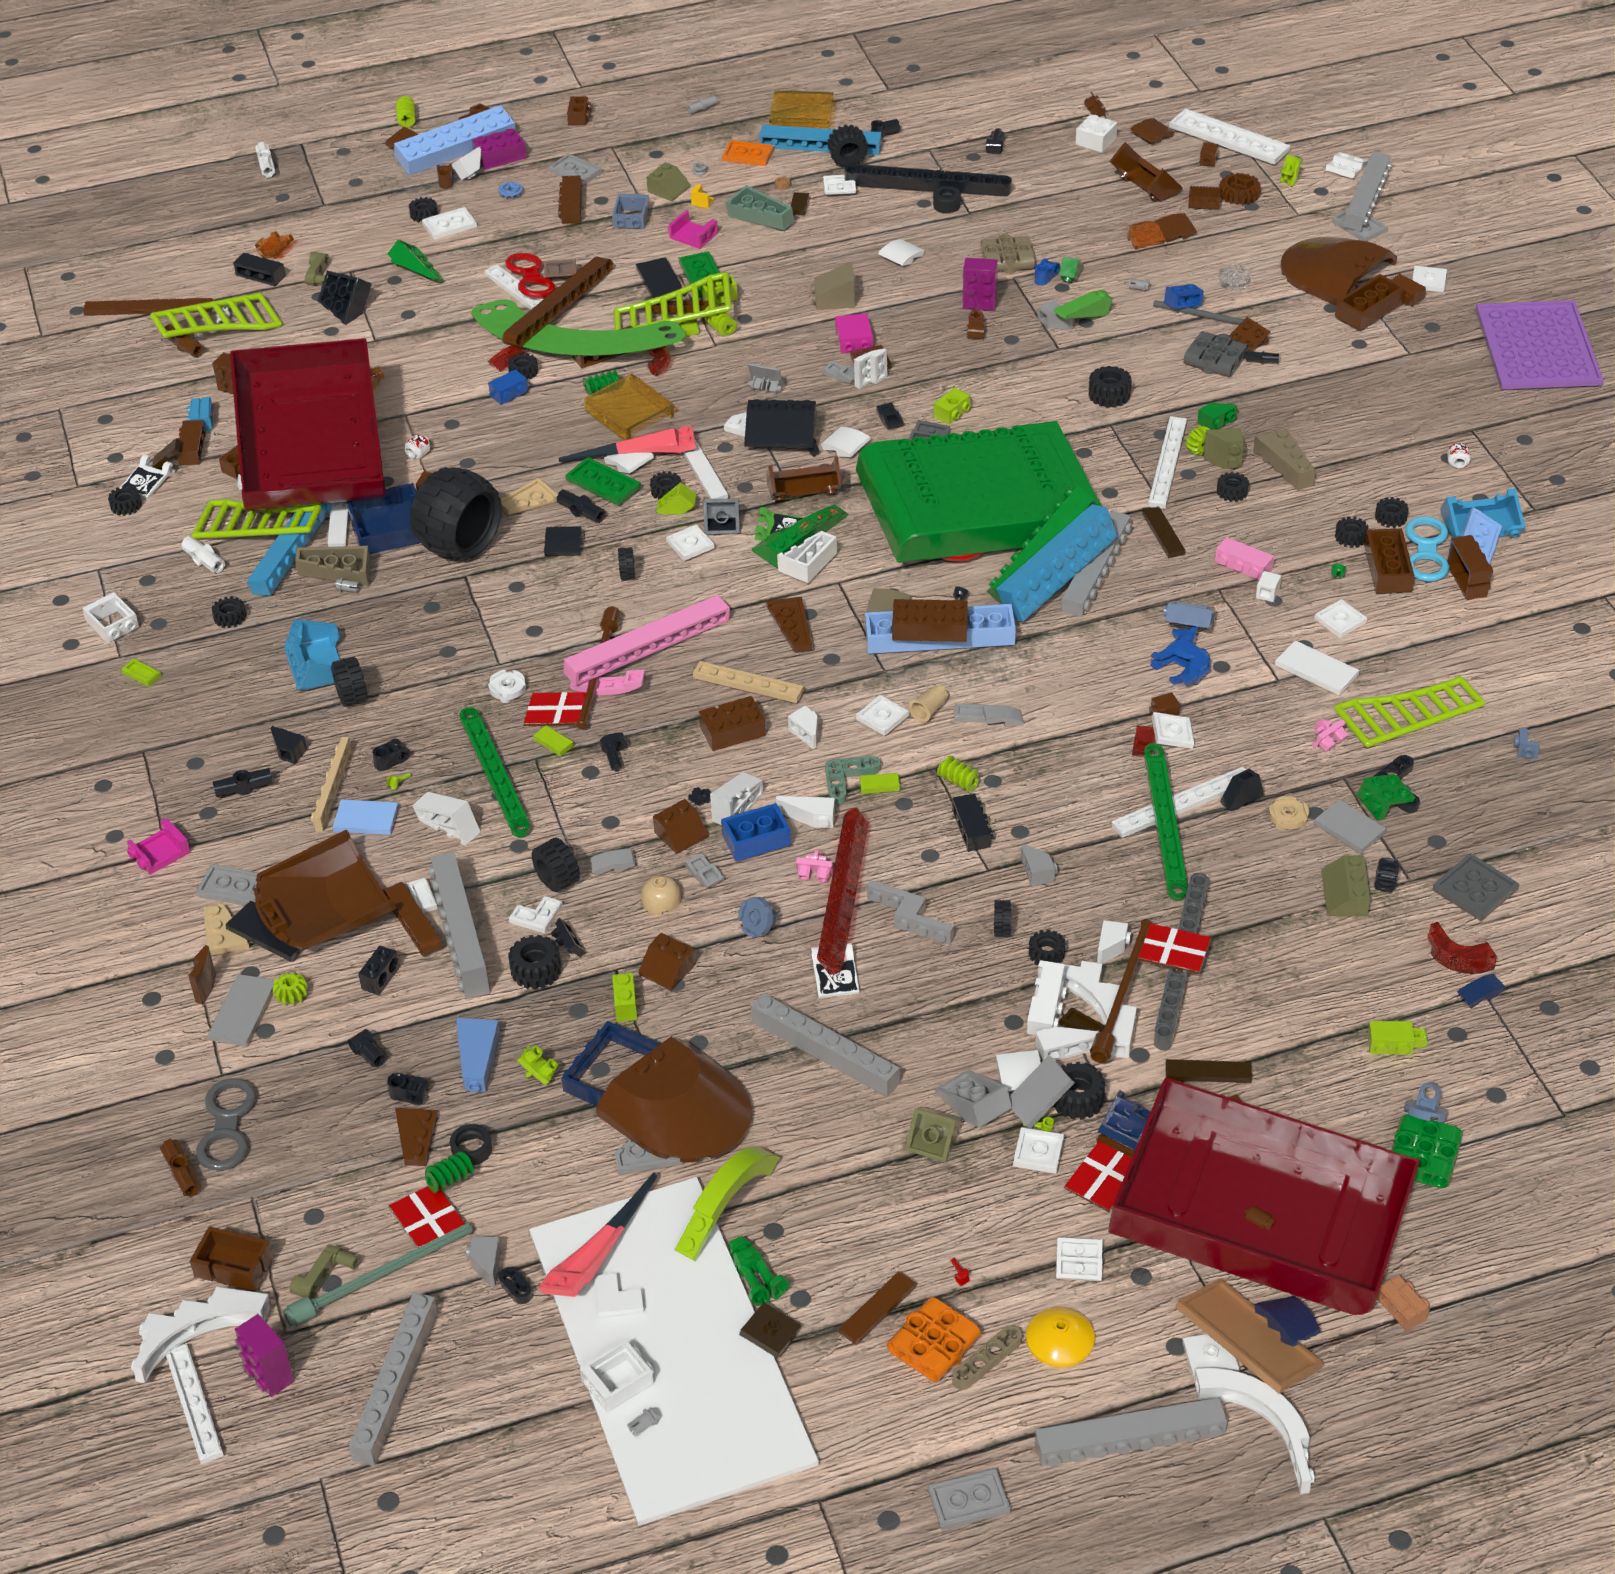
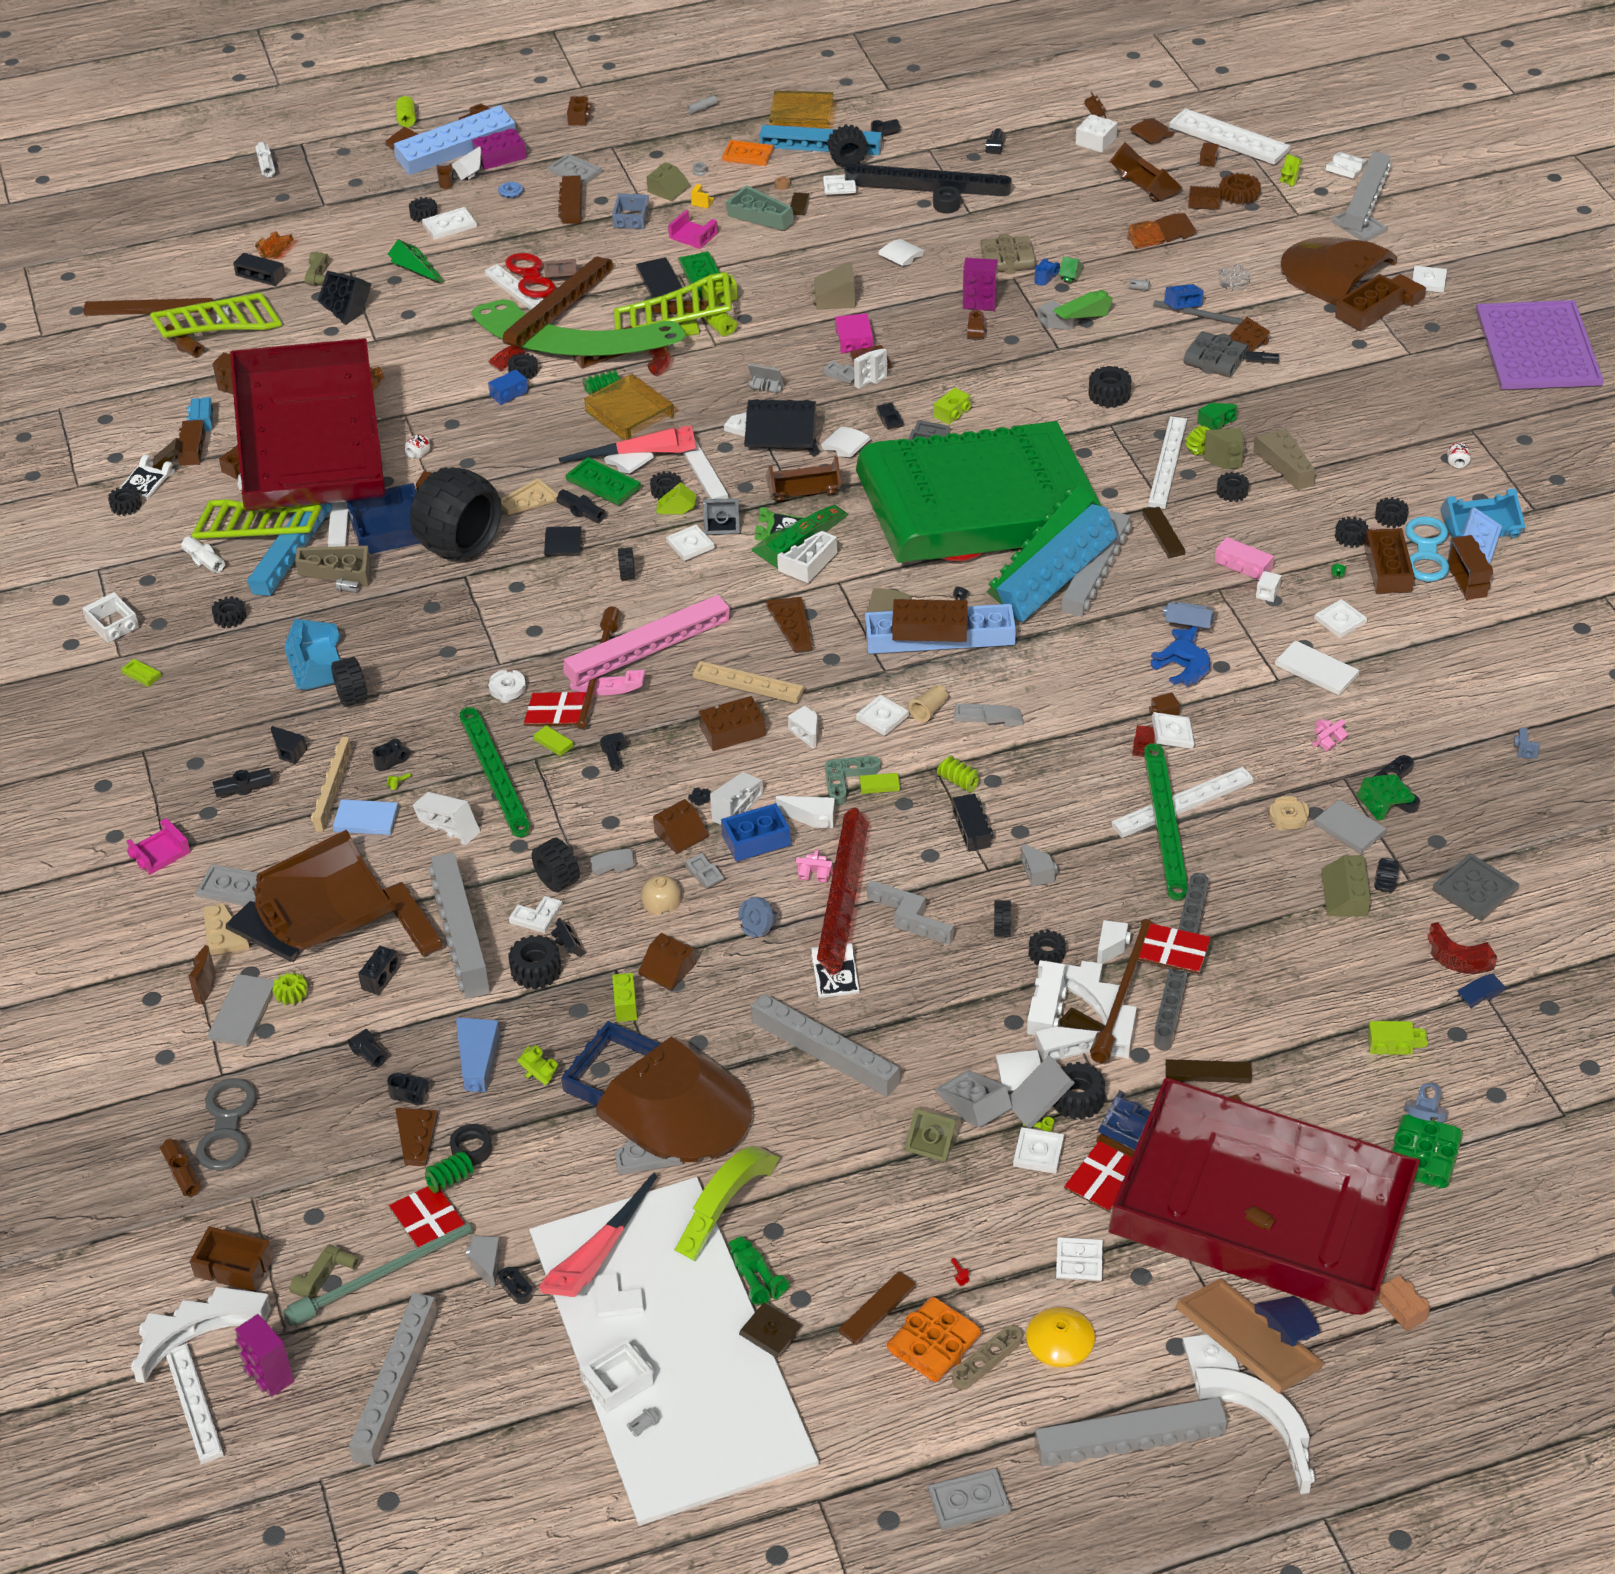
(422, 895): white tile -> none
(1242, 789): black slope -> none
(1413, 696): lime bar -> none

